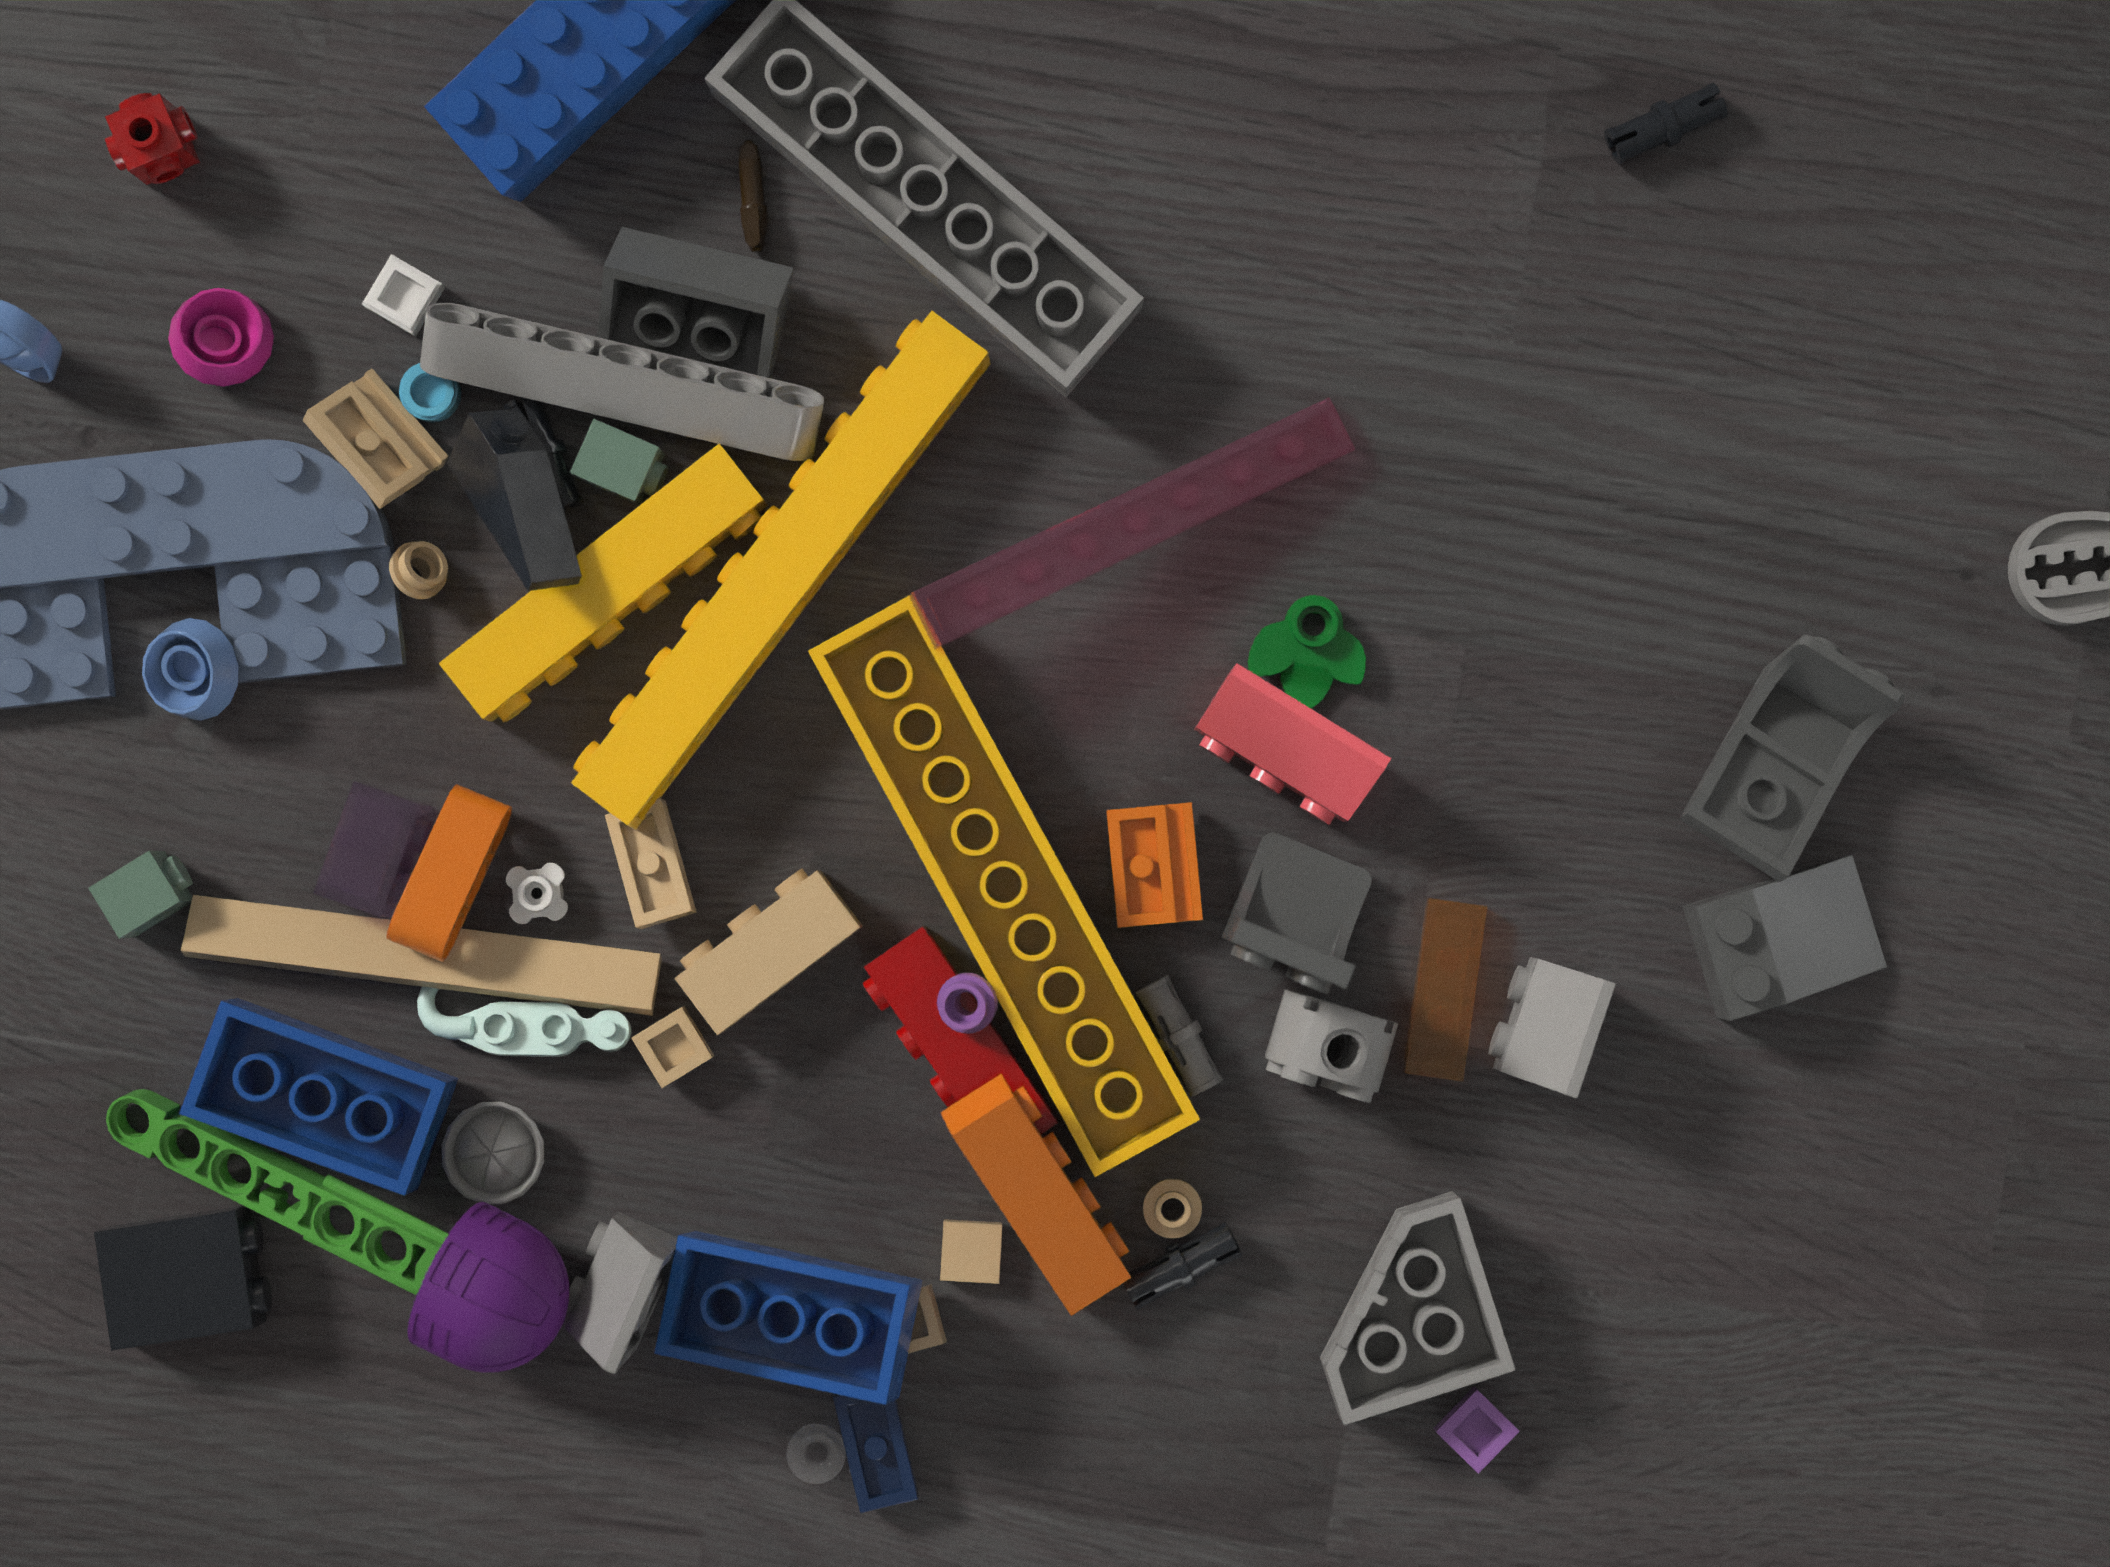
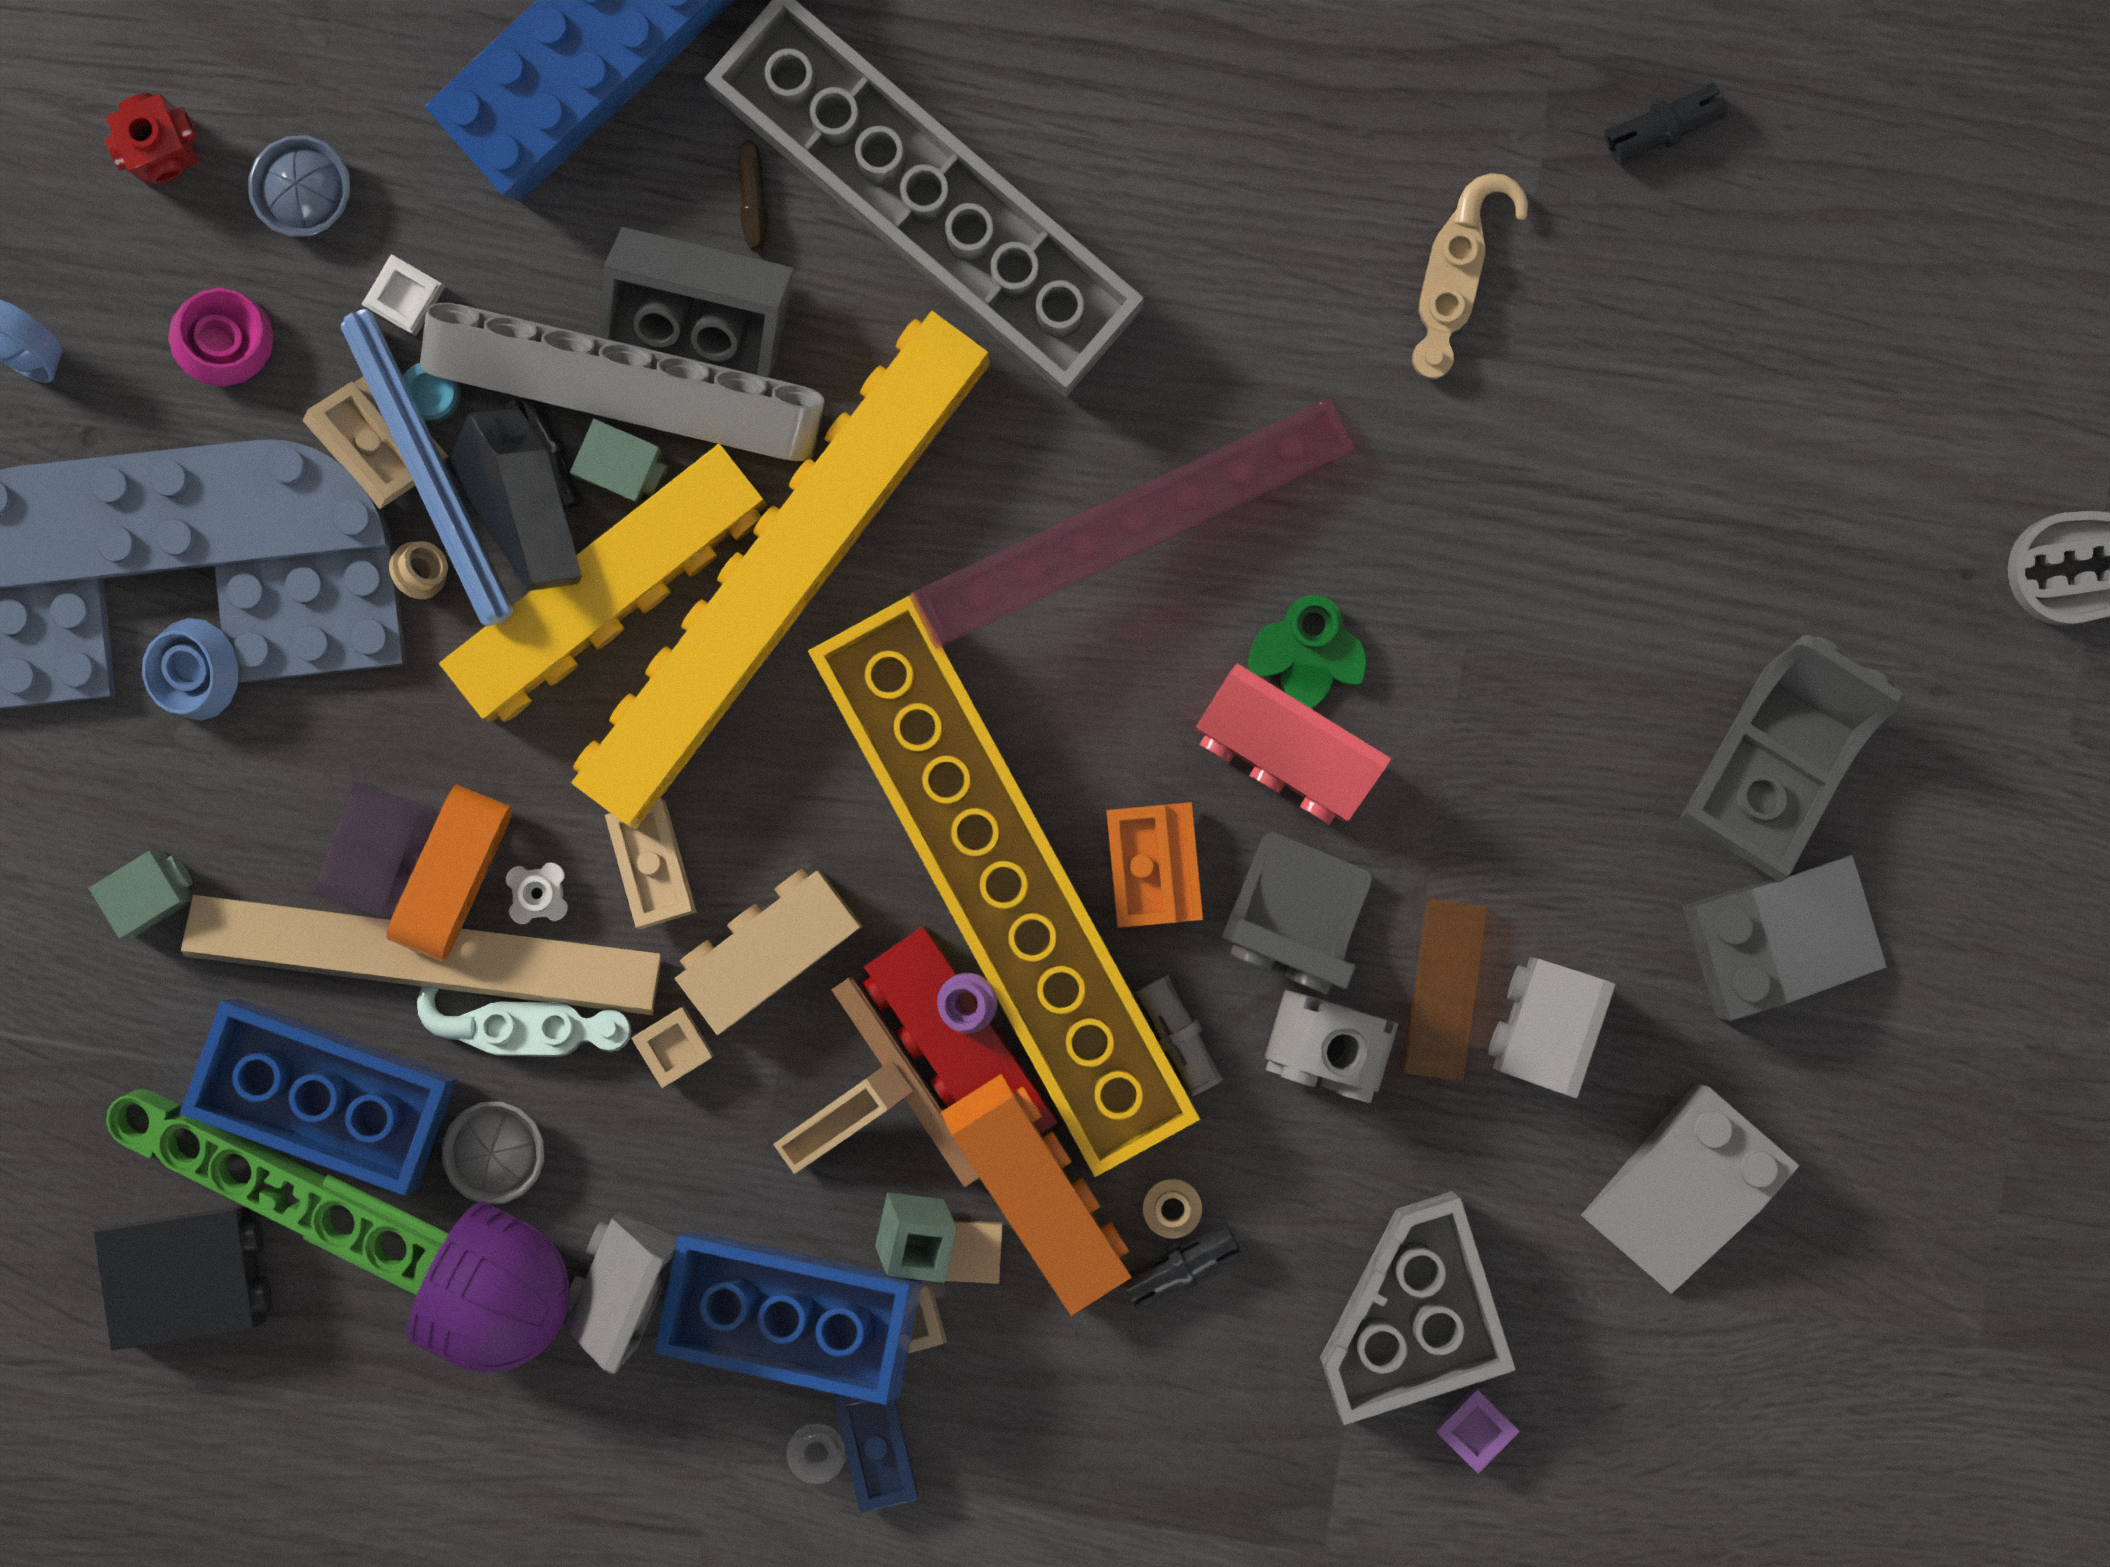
(299, 186): none -> sand blue hat
(426, 468): none -> medium blue axle
(843, 1117): none -> tan piece
(888, 1048): none -> medium nougat tile
(915, 1237): none -> sand green brick
(1456, 271): none -> tan piece
(1689, 1187): none -> light grey slope

